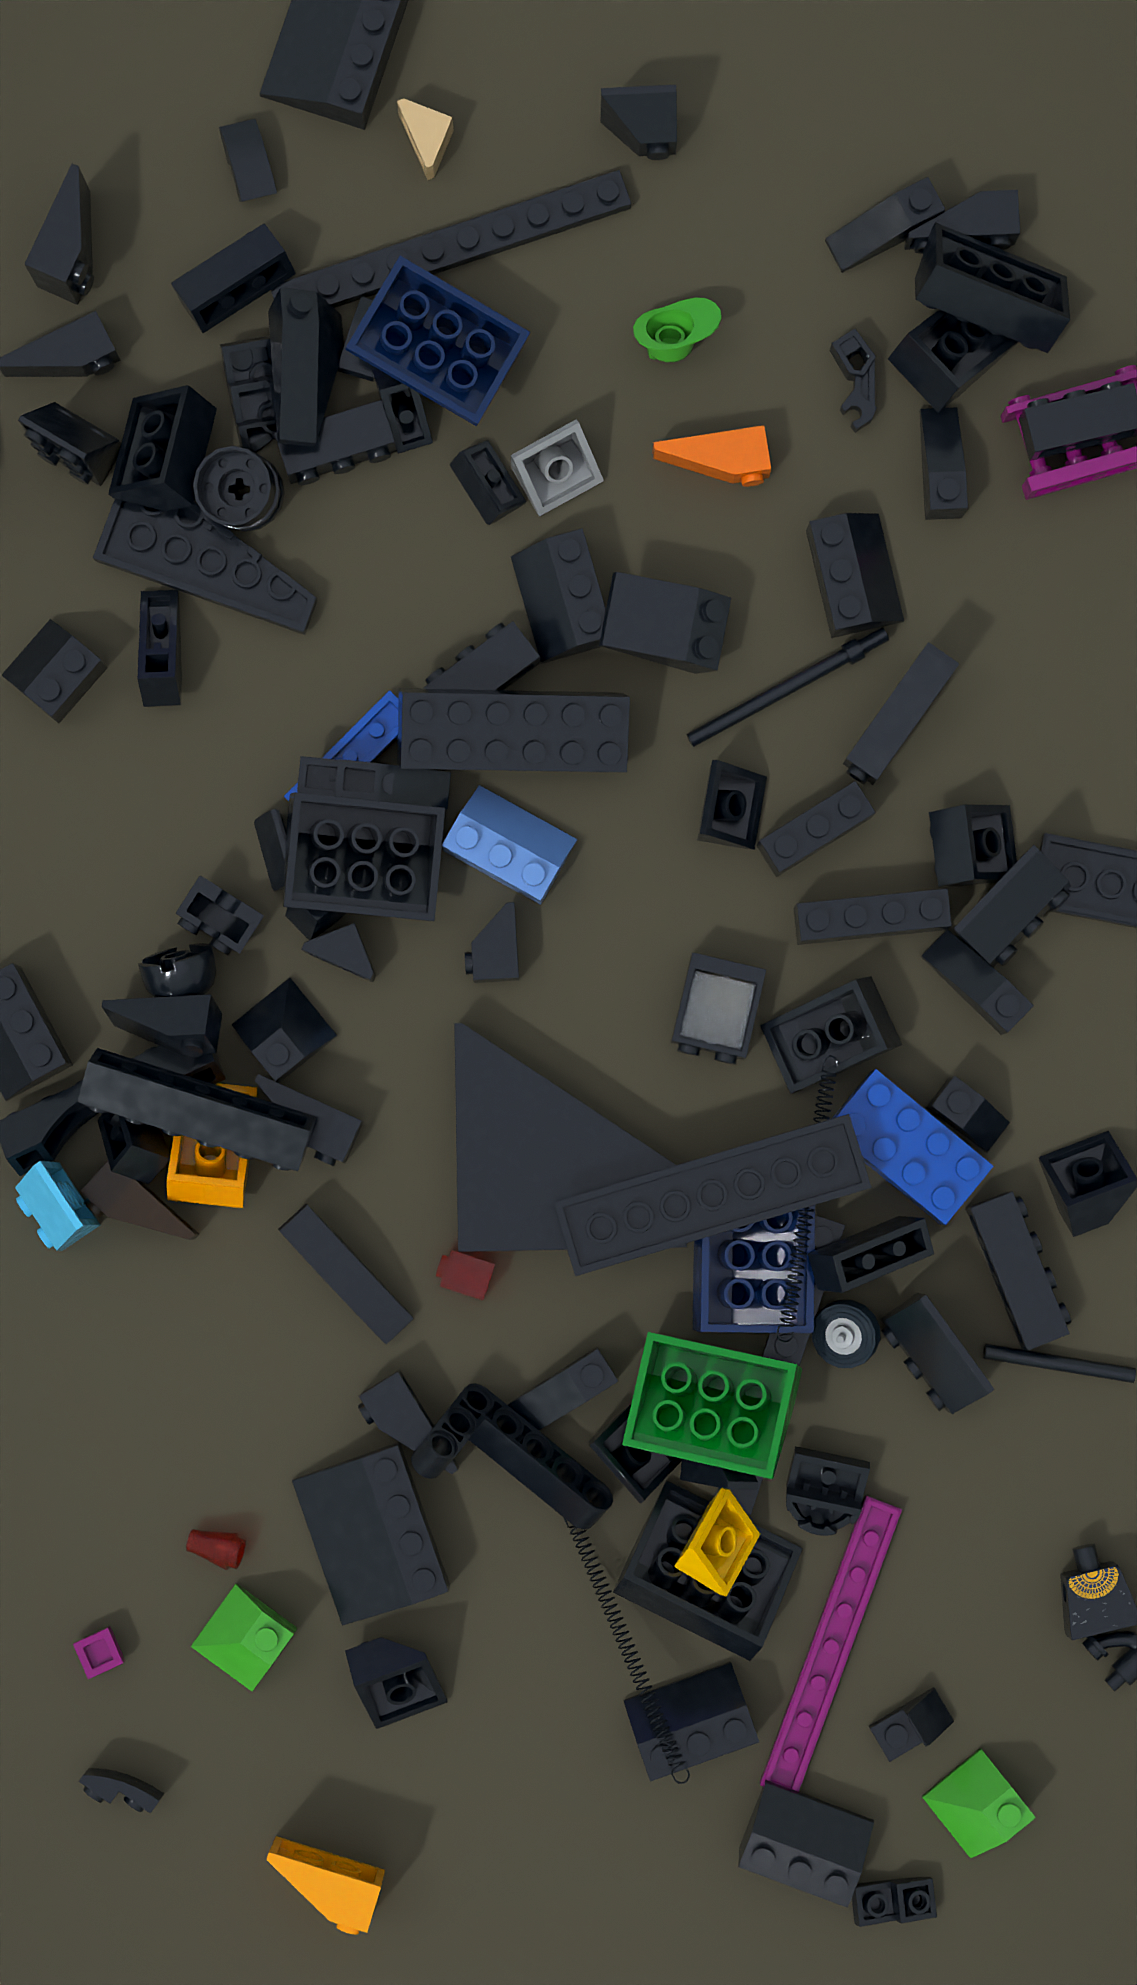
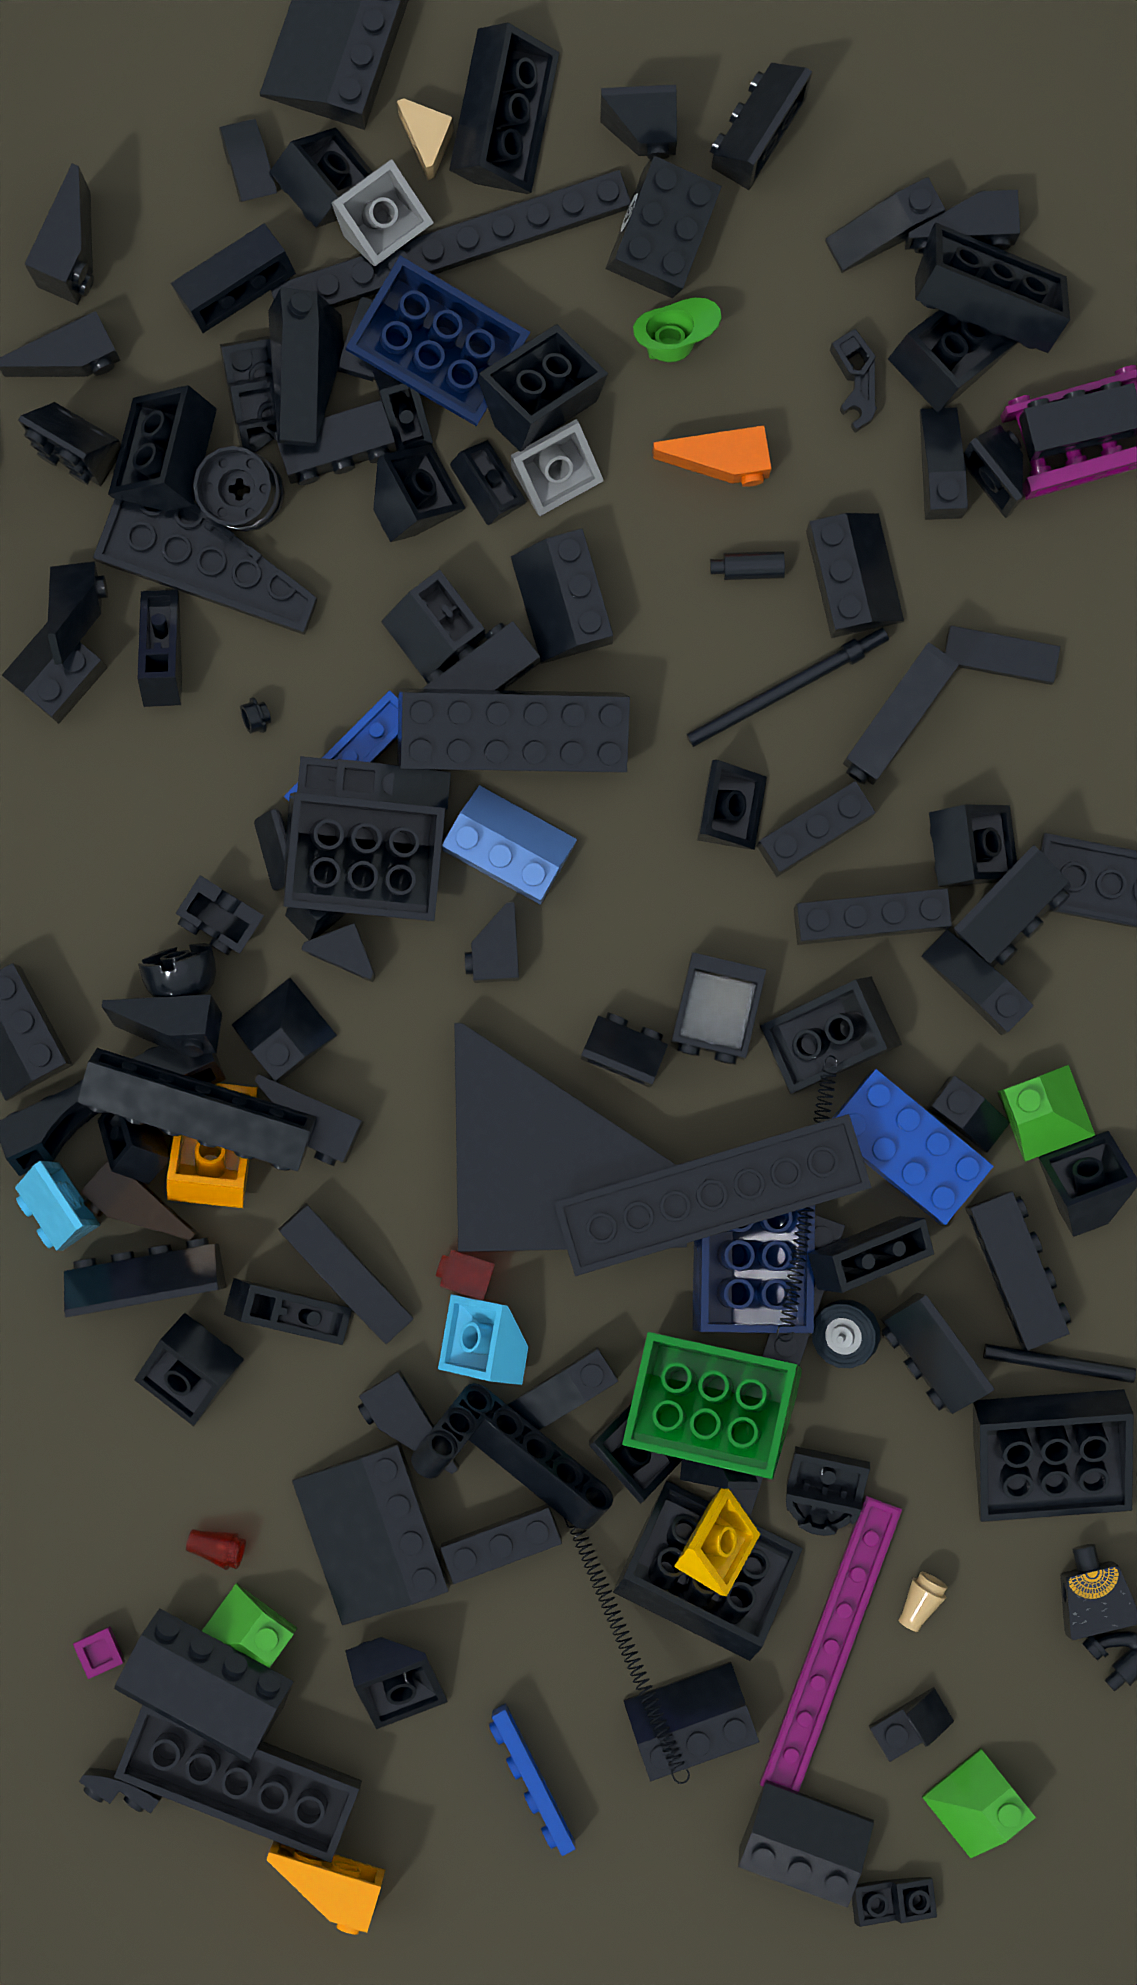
(73, 605): none -> black slope
(143, 1279): none -> black slope
(188, 1369): none -> black slope
(204, 1685): none -> black slope
(255, 716): none -> black plate
(270, 1796): none -> black brick
(287, 1311): none -> black slope
(318, 172): none -> black slope
(380, 213): none -> light grey slope
(413, 492): none -> black slope
(433, 624): none -> black slope
(483, 1342): none -> medium azure slope
(501, 1543): none -> black brick
(504, 109): none -> black slope
(523, 1765): none -> blue plate
(540, 386): none -> black slope
(625, 1050): none -> black slope
(663, 227): none -> black brick
(665, 622): black slope -> none
(750, 565): none -> black cylinder
(760, 122): none -> black slope
(922, 1600): none -> tan cone
(997, 467): none -> black slope
(1002, 655): none -> black tile
(1046, 1113): none -> bright green slope
(1053, 1455): none -> black slope

